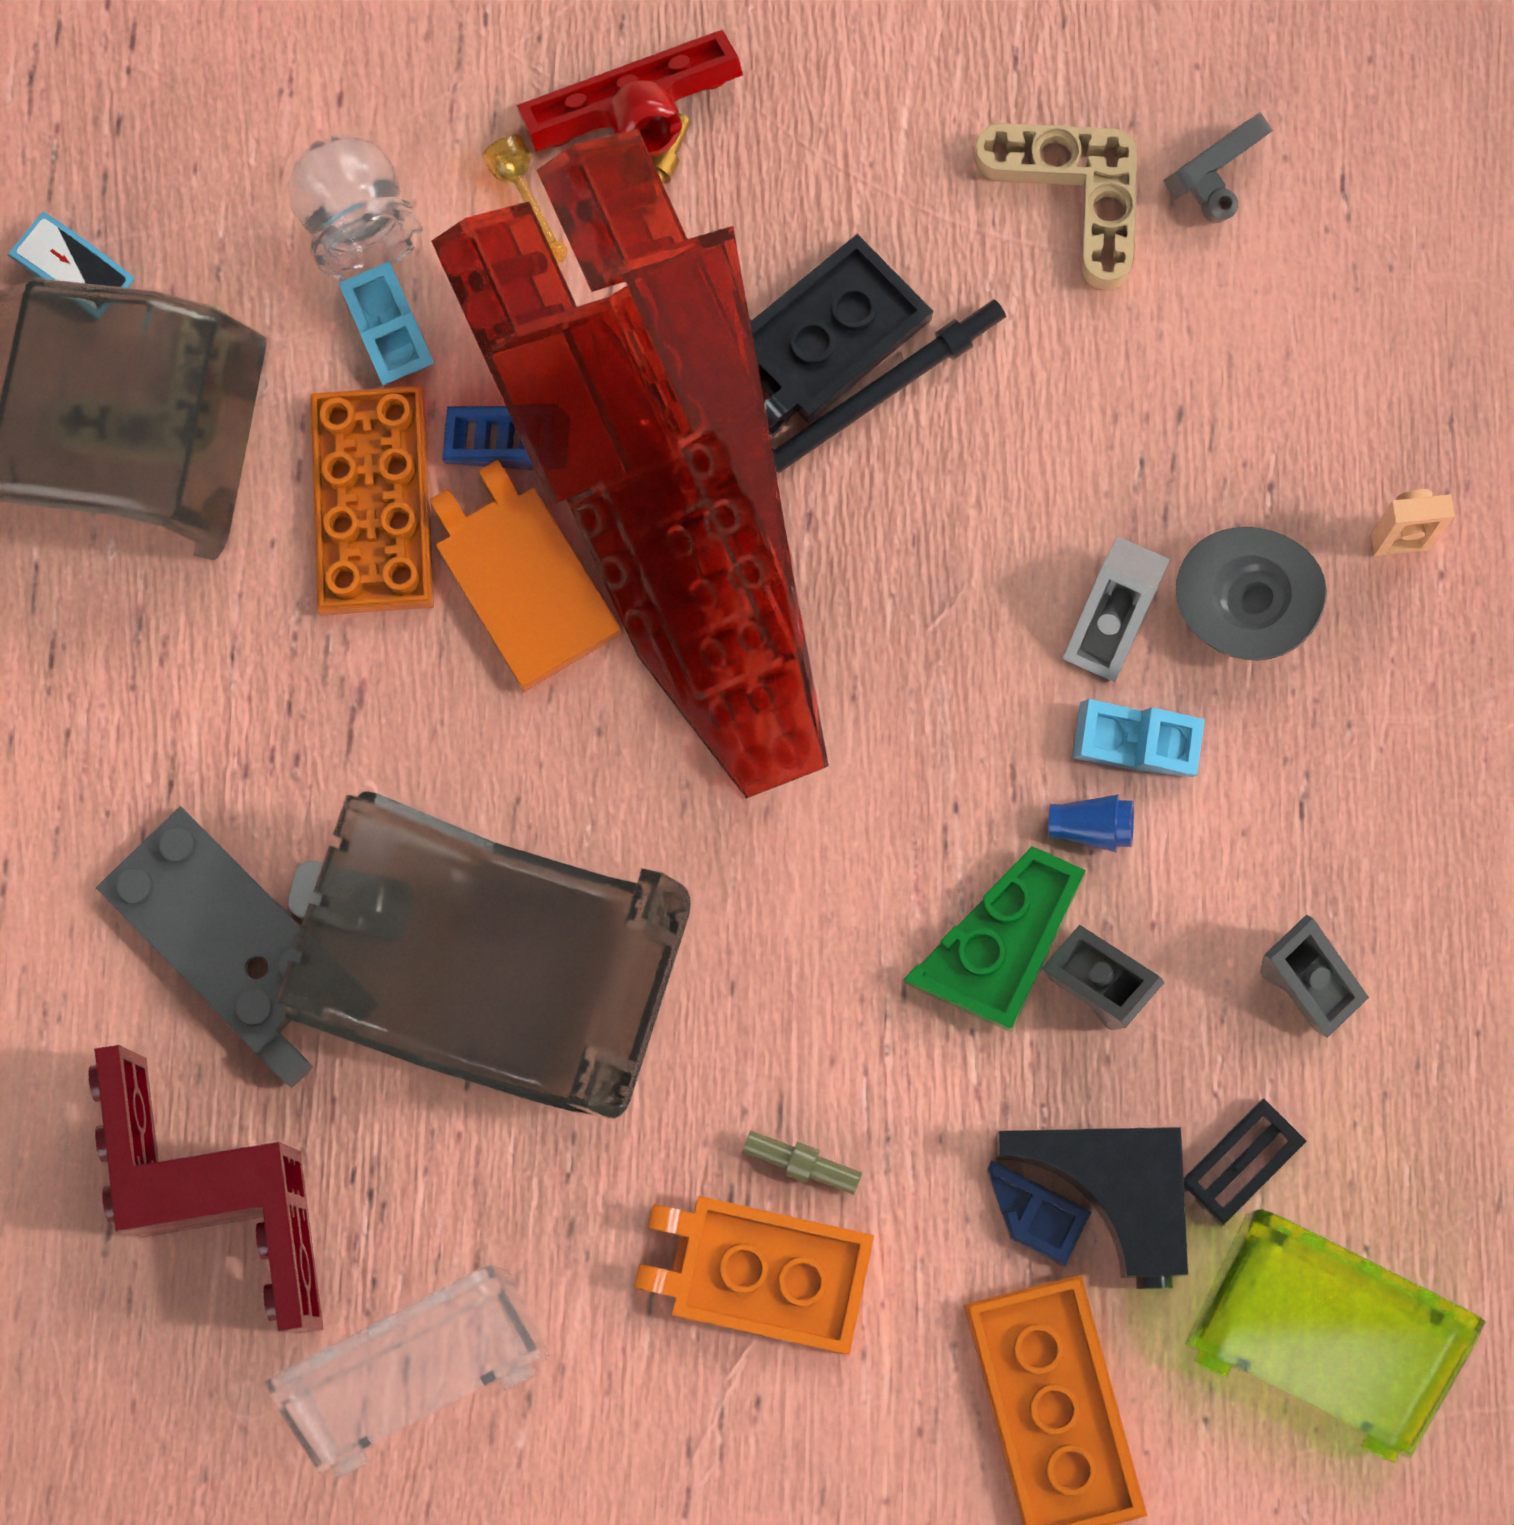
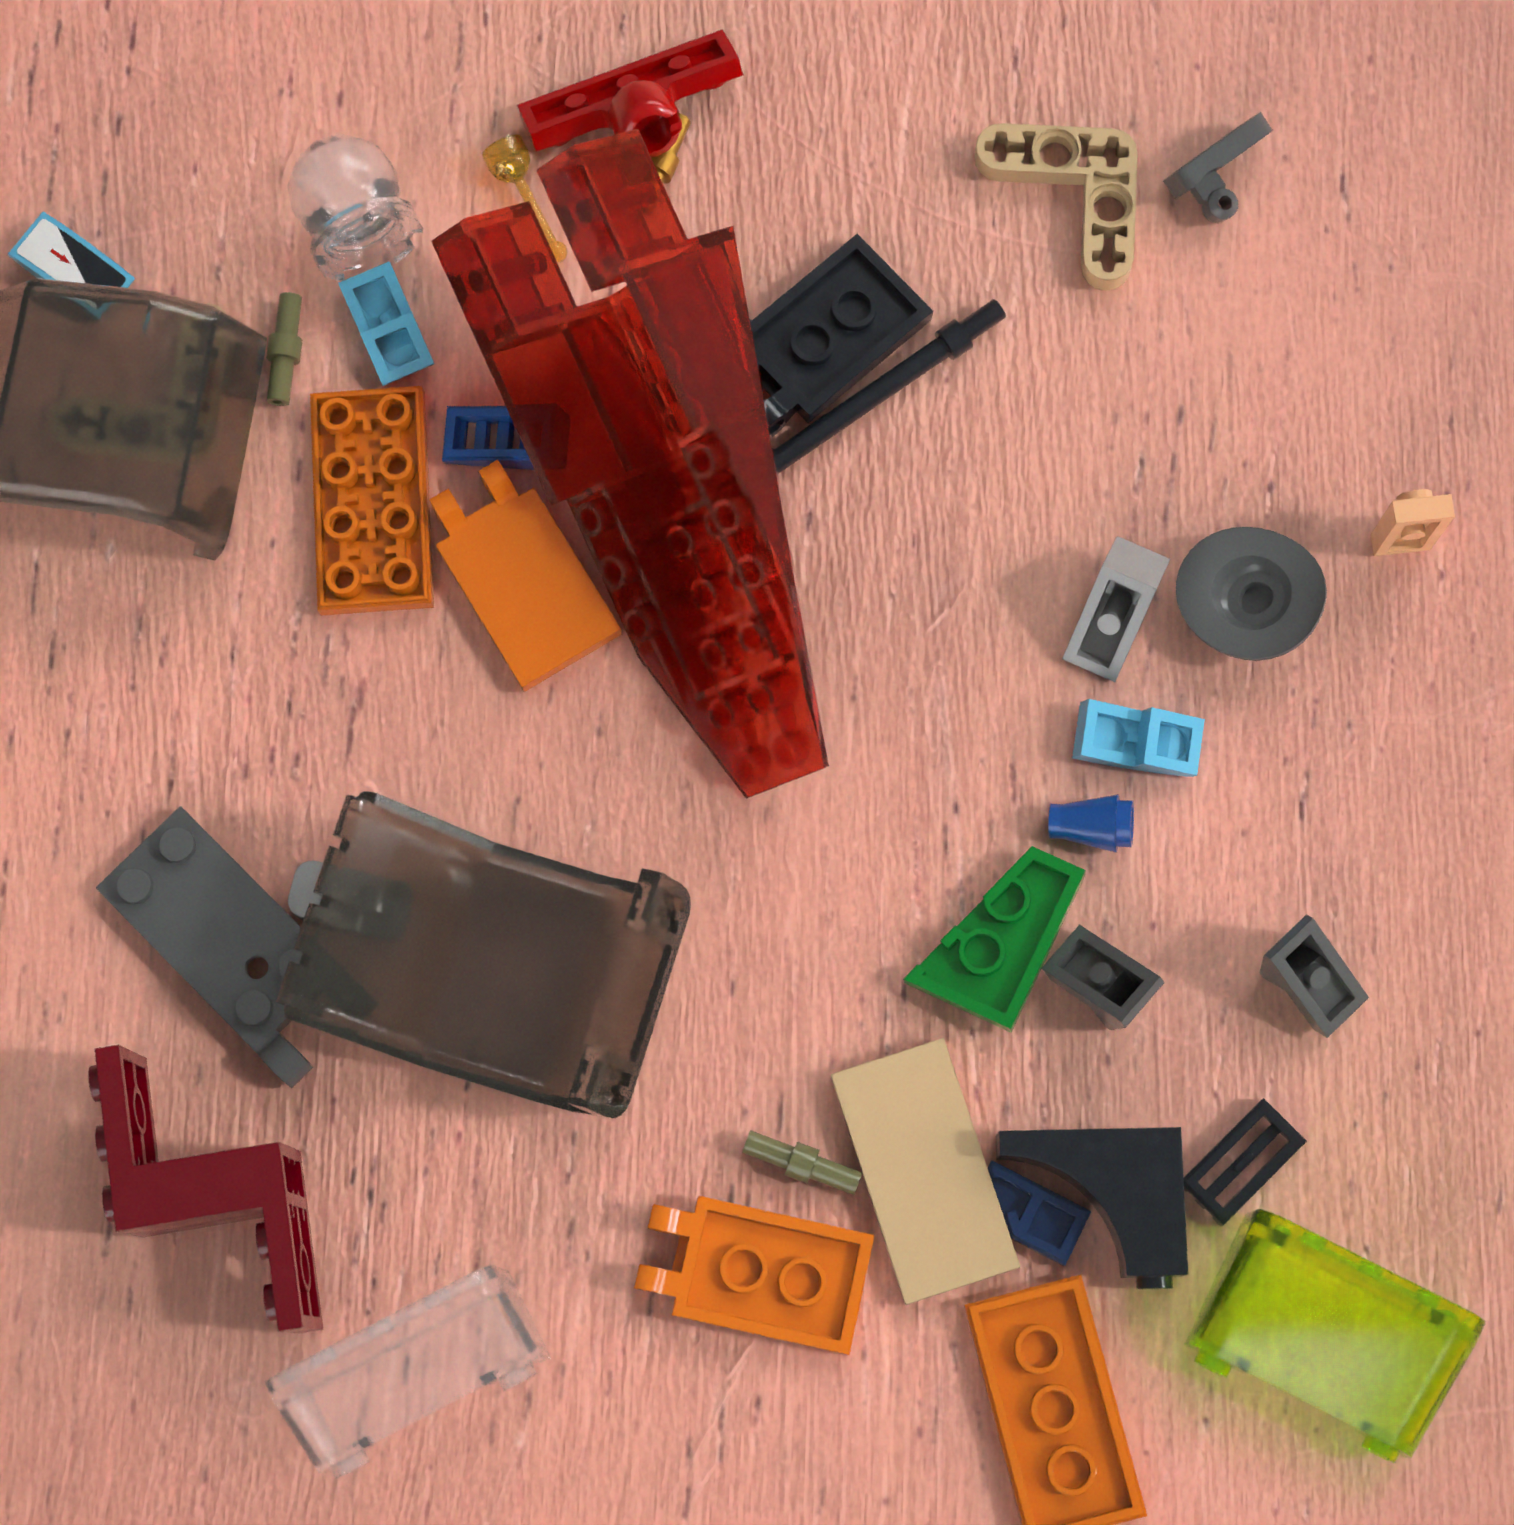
(284, 349): none -> olive bar
(925, 1171): none -> tan tile

